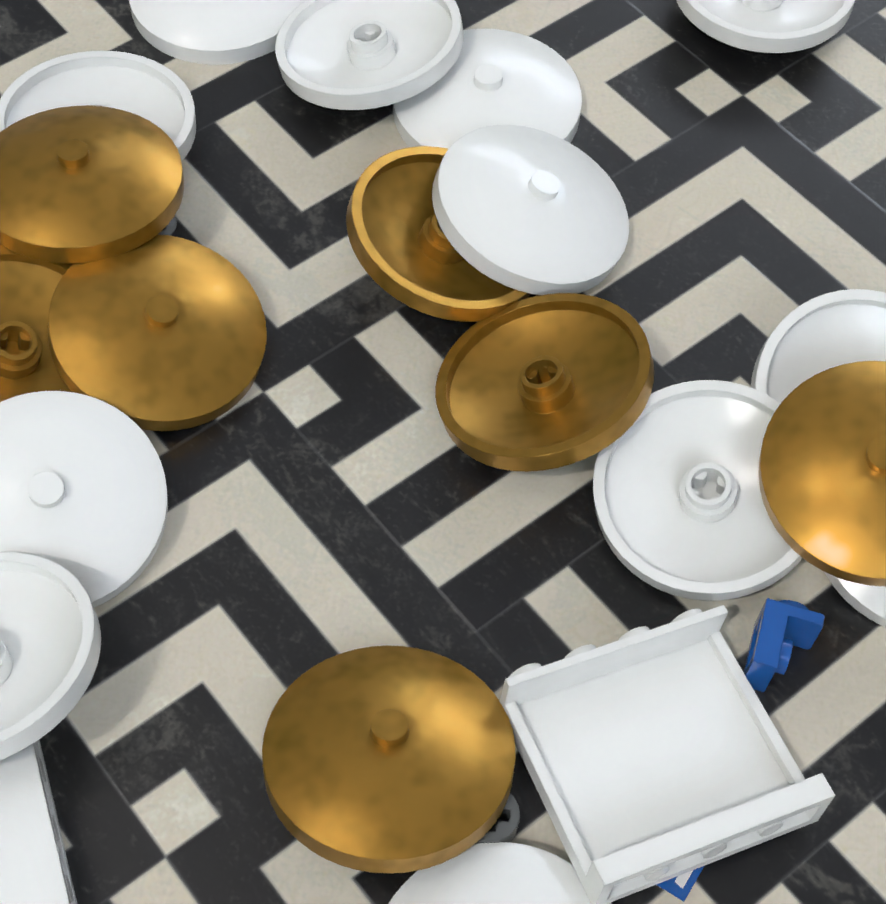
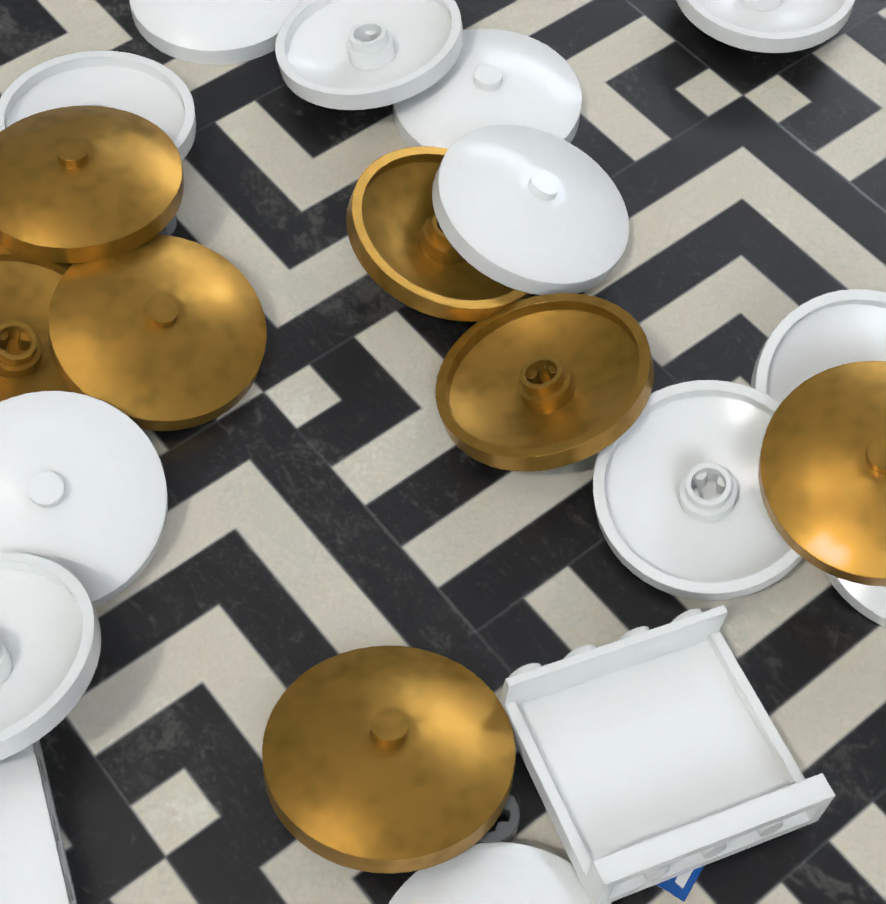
(773, 636): blue bracket -> none

